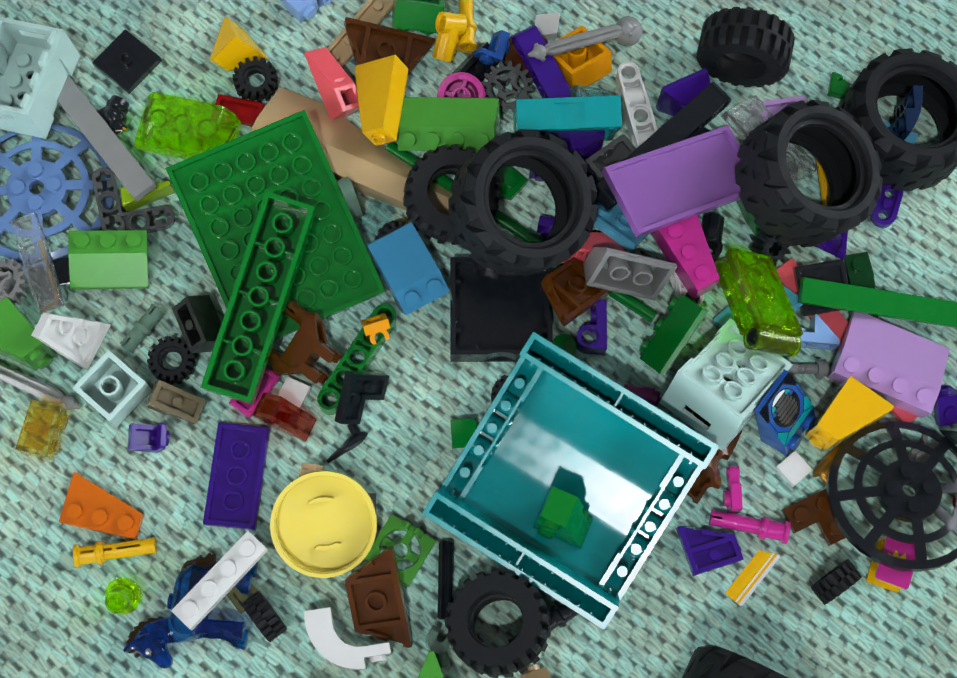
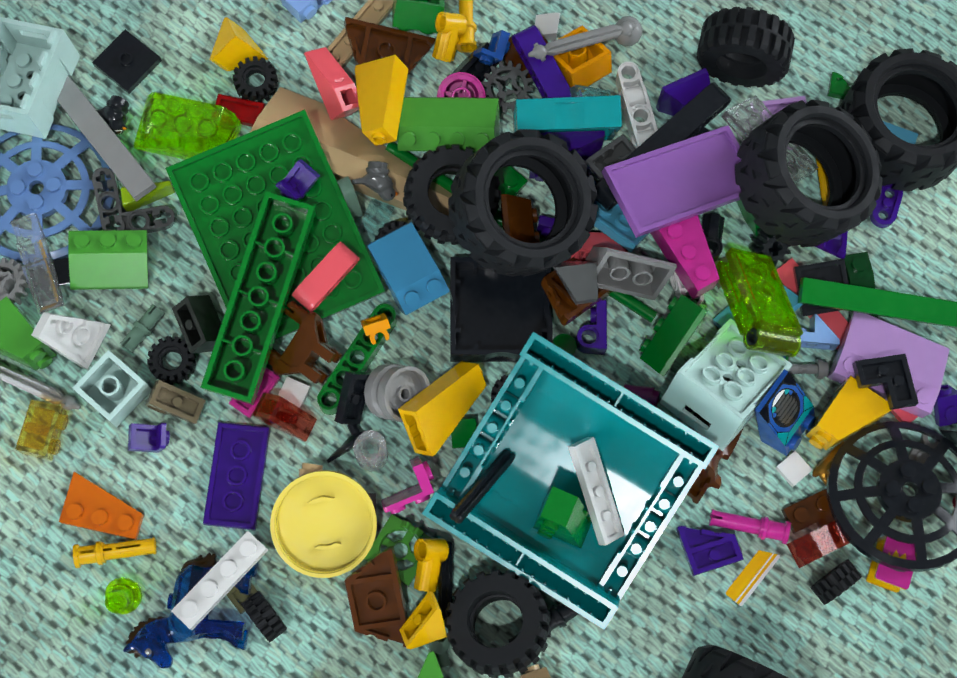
(298, 181): none -> dark purple bracket
(323, 636): white arch -> none
(325, 276): none -> coral beam
(370, 440): none -> clear piece
(378, 180): none -> dark grey animal
(391, 387): none -> light grey wheel
(417, 493): none -> dark pink bracket
(424, 624): none -> yellow slope
(429, 554): none -> yellow piece
(441, 406): none -> yellow slope
(482, 486): none -> black axle
(519, 218): none -> reddish brown slope
(579, 280): none -> dark grey slope
(596, 490): none -> white plate
(733, 495): dark pink plate -> none
(817, 544): none -> clear red slope
(893, 374): none -> black plate
(908, 112): dark blue slope -> none

